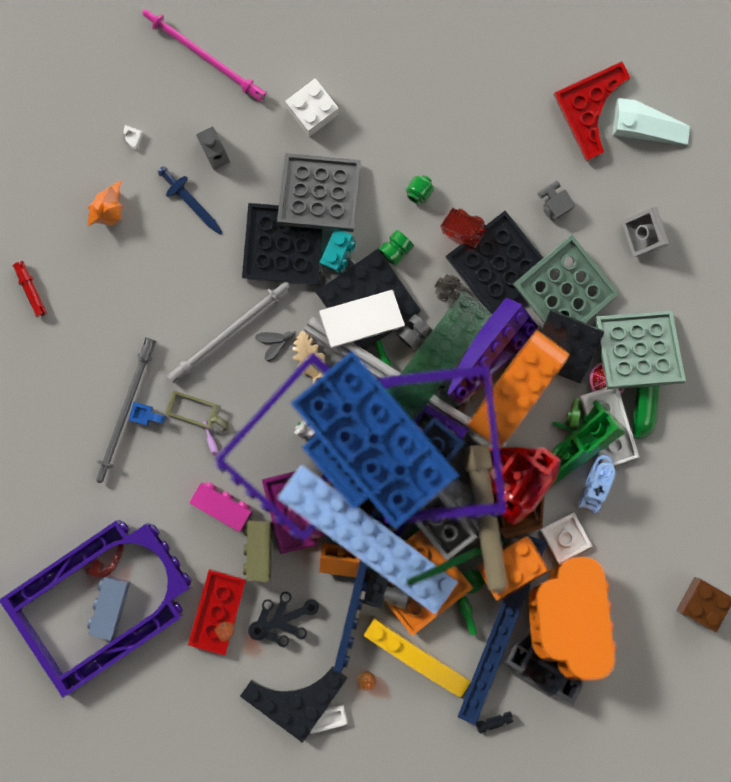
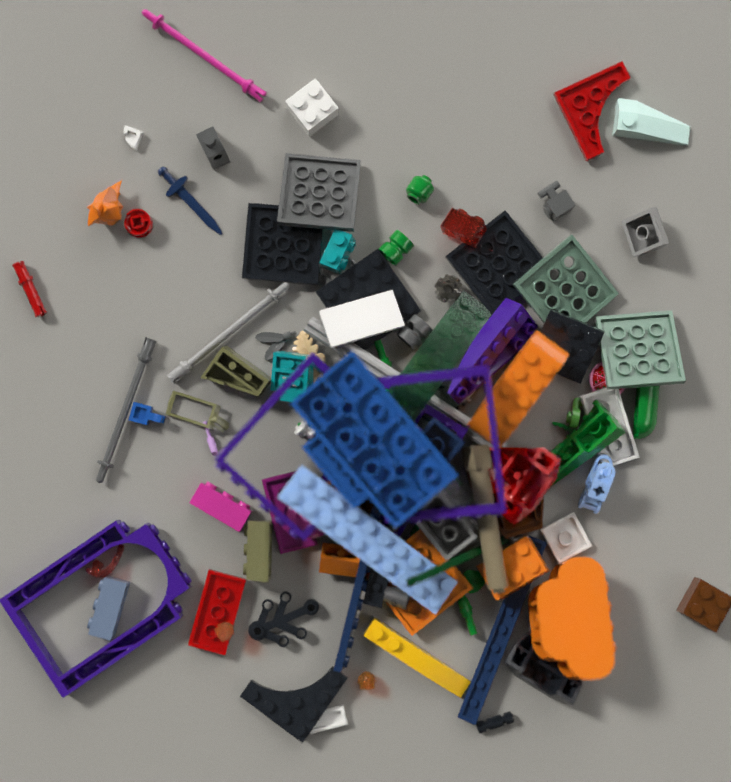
(138, 223): none -> red wheel
(236, 372): none -> olive wedge
(283, 365): none -> teal piece

